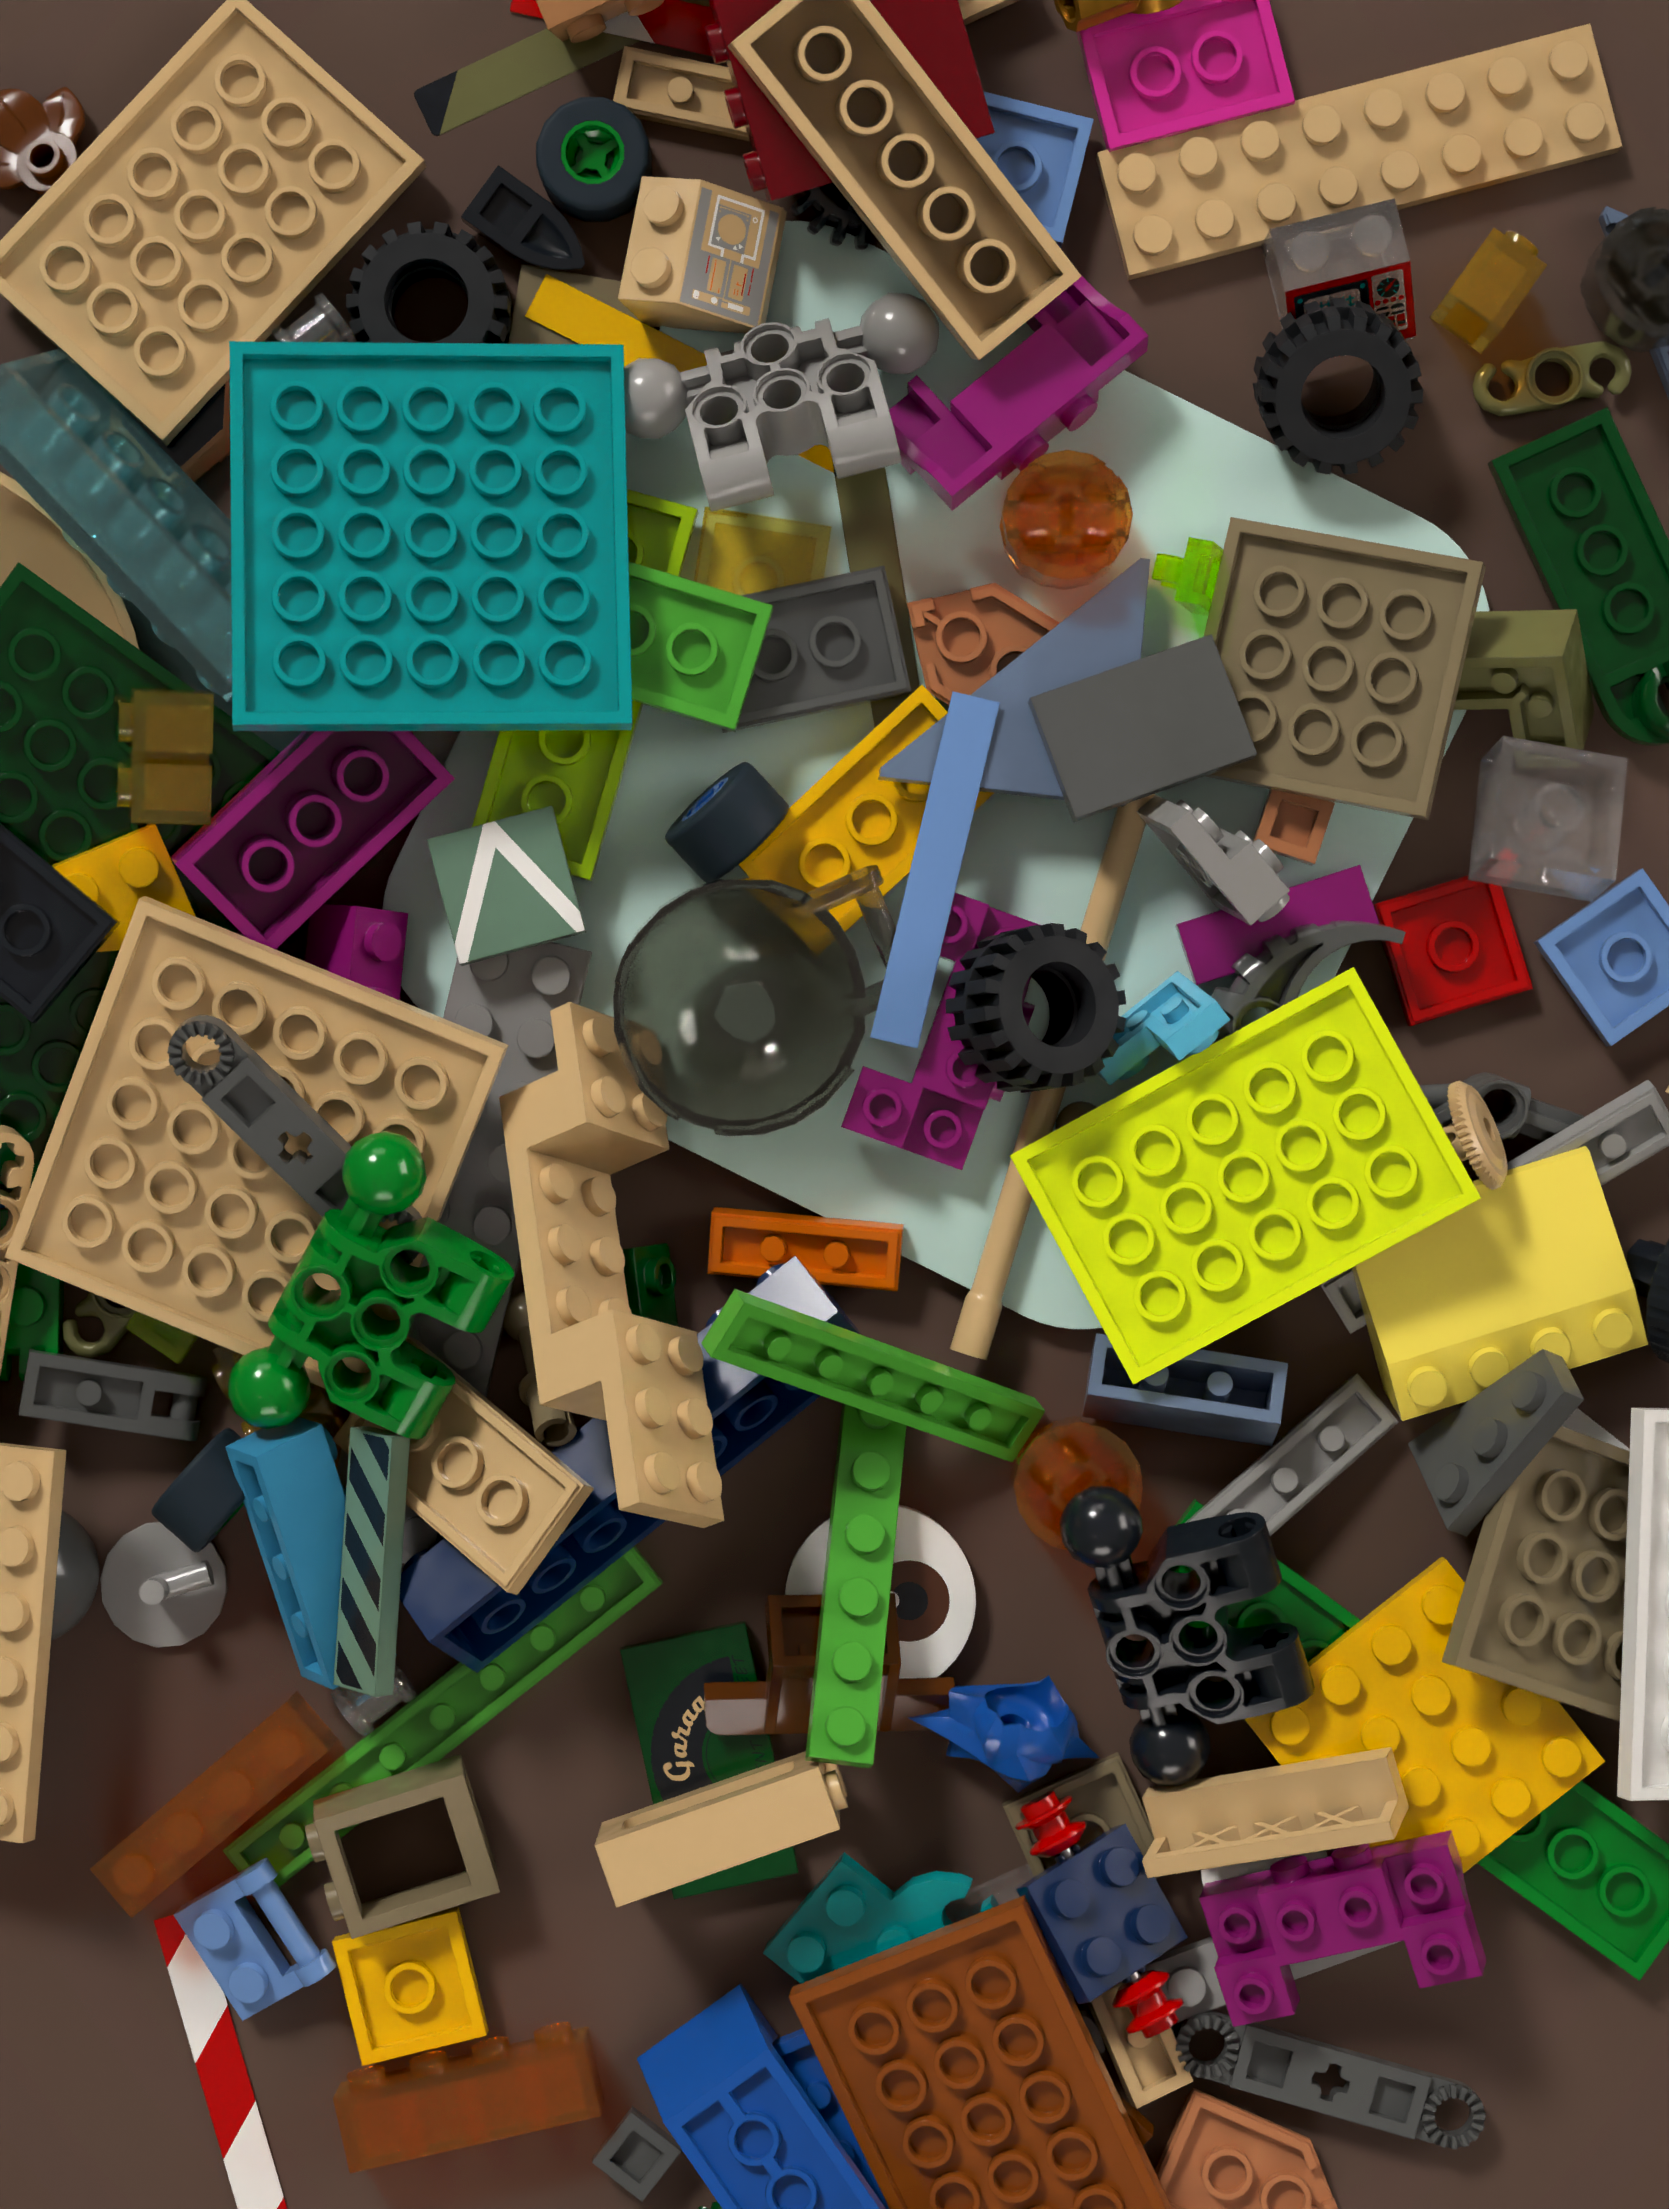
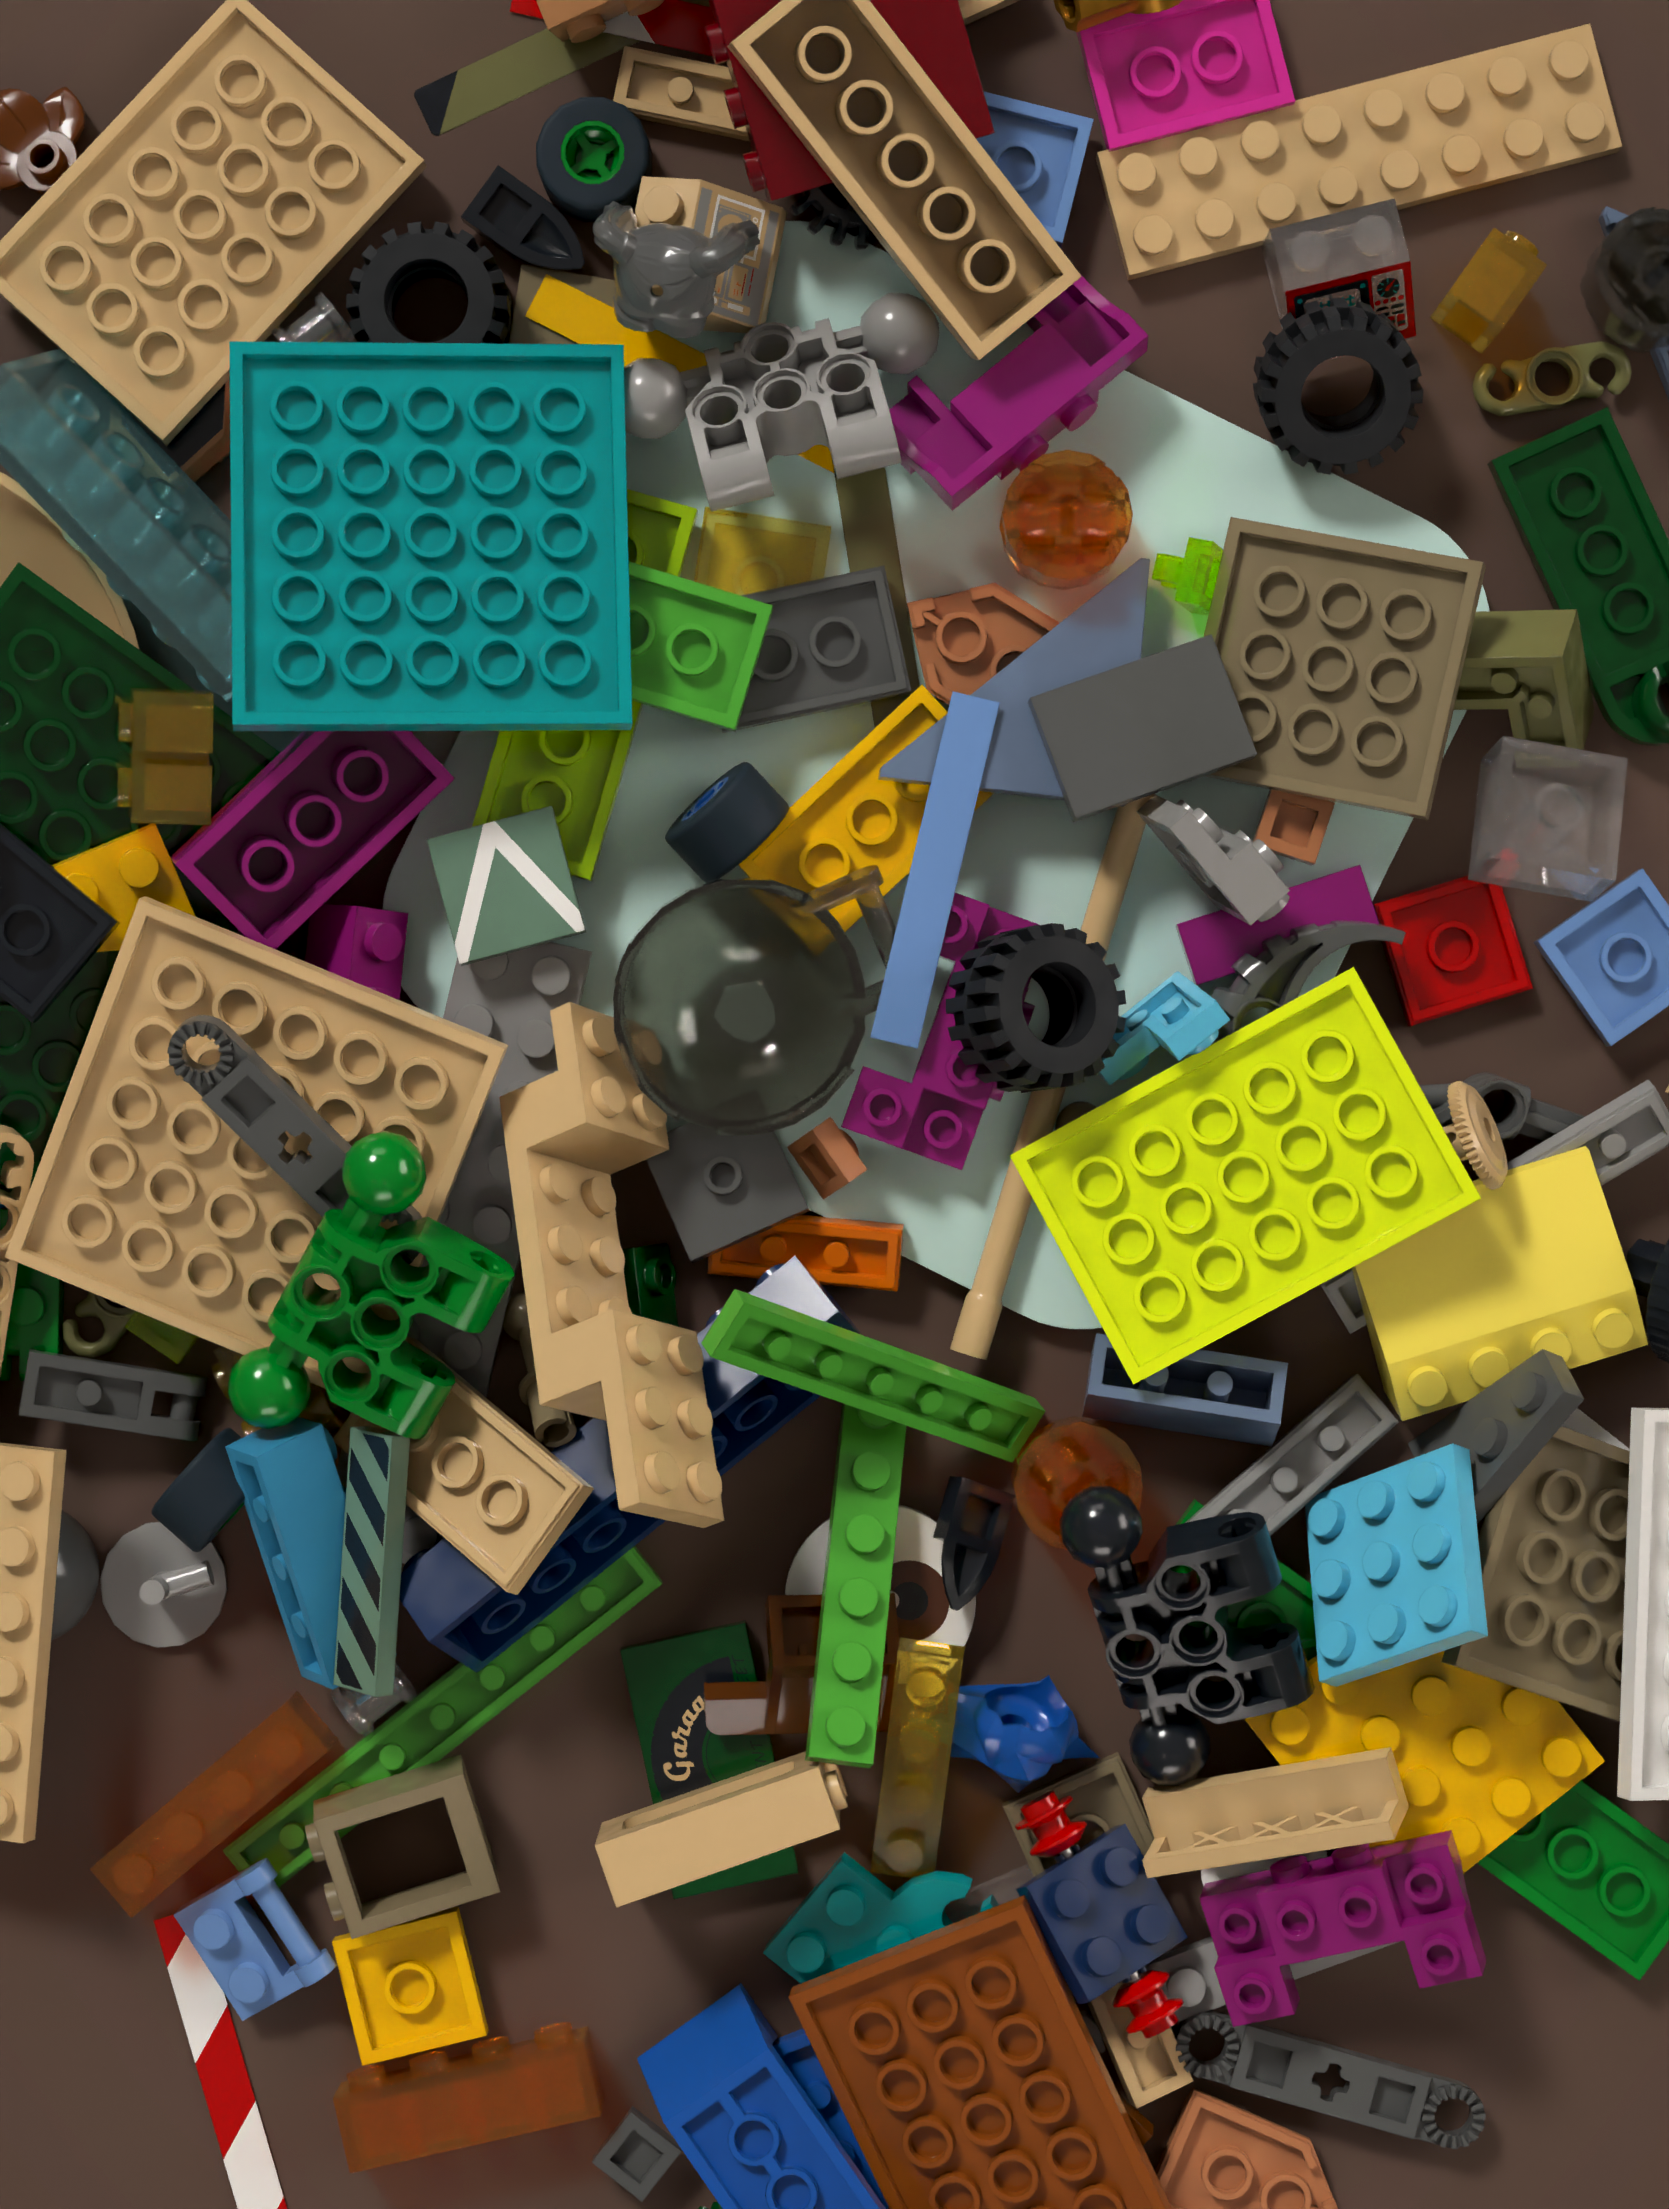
(671, 257): none -> dark grey hair
(724, 1187): none -> dark grey plate
(828, 1157): none -> nougat plate
(917, 1758): none -> clear yellow plate
(972, 1534): none -> black plate
(1395, 1566): none -> medium azure plate

